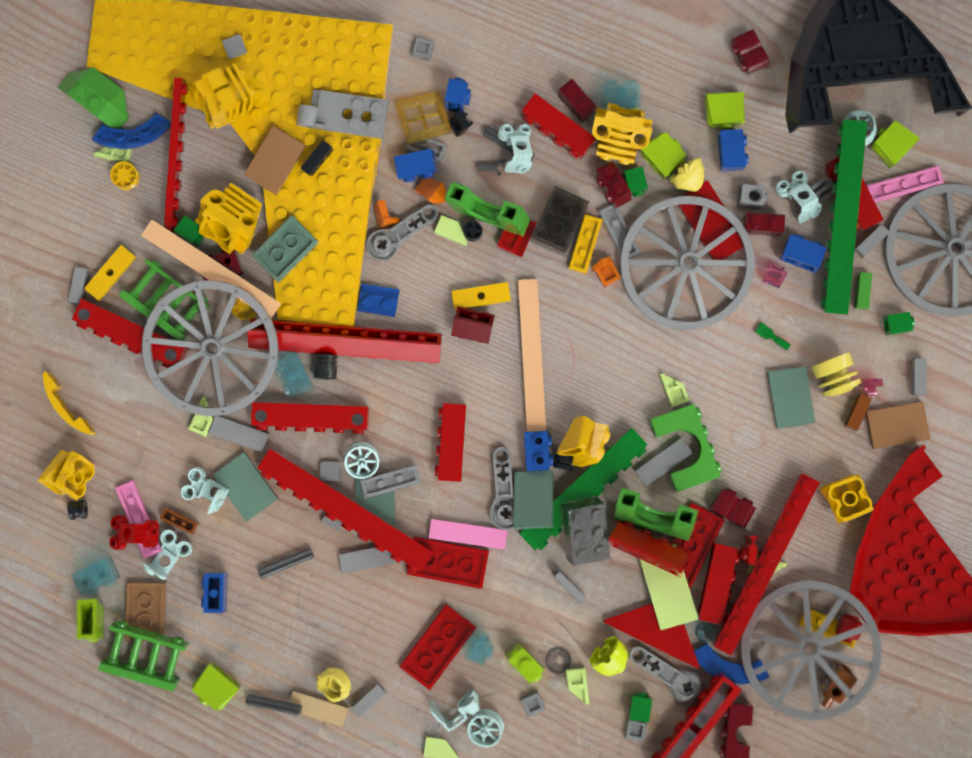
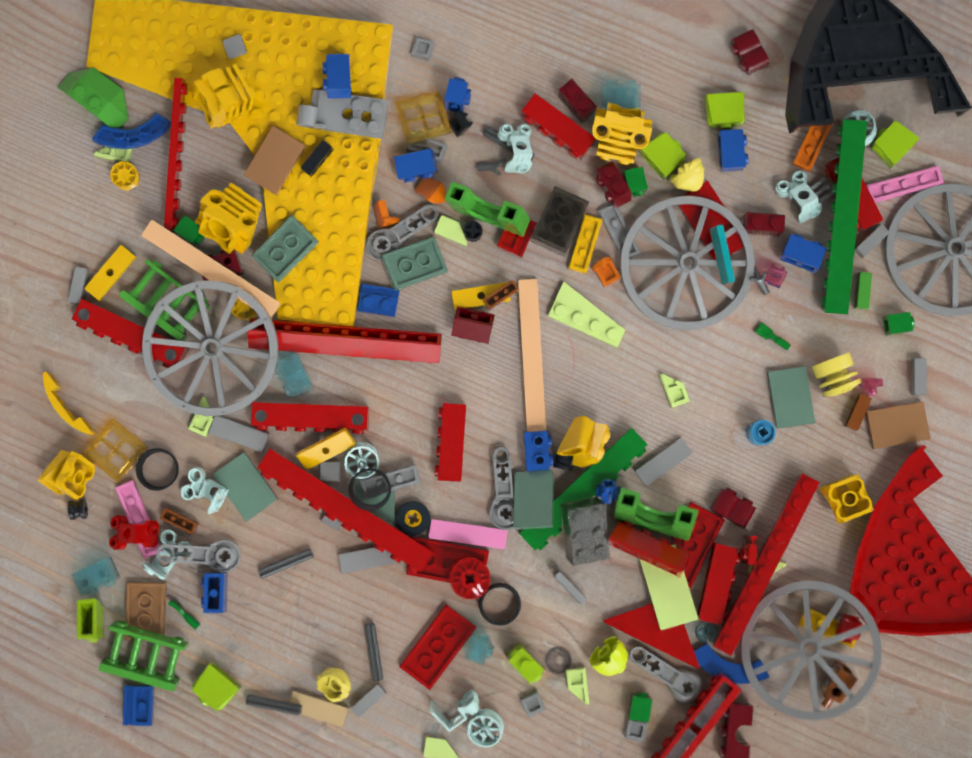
(115, 450): none -> clear yellow piece
(138, 705): none -> blue plate
(139, 468): none -> black tyre
(187, 617): none -> green piece
(205, 555): none -> light grey beam
(325, 367): pearl dark grey piece -> none
(334, 445): none -> yellow tile
(338, 76): none -> blue brick
(361, 505): none -> black tyre
(374, 654): none -> dark grey axle
(409, 509): none -> black bush
(414, 263): none -> sand green tile
(470, 566): none -> red wheel
(500, 295): none -> dark orange piece
(501, 585): none -> black tyre
(583, 316): none -> yellowish green wing
(608, 491): none -> blue gear
(704, 467): bright green arch -> none
(722, 254): none -> teal tile
(745, 201): light grey brick -> none
(760, 280): none -> dark grey bar
(761, 432): none -> dark azure wheel
(811, 147): none -> orange plate

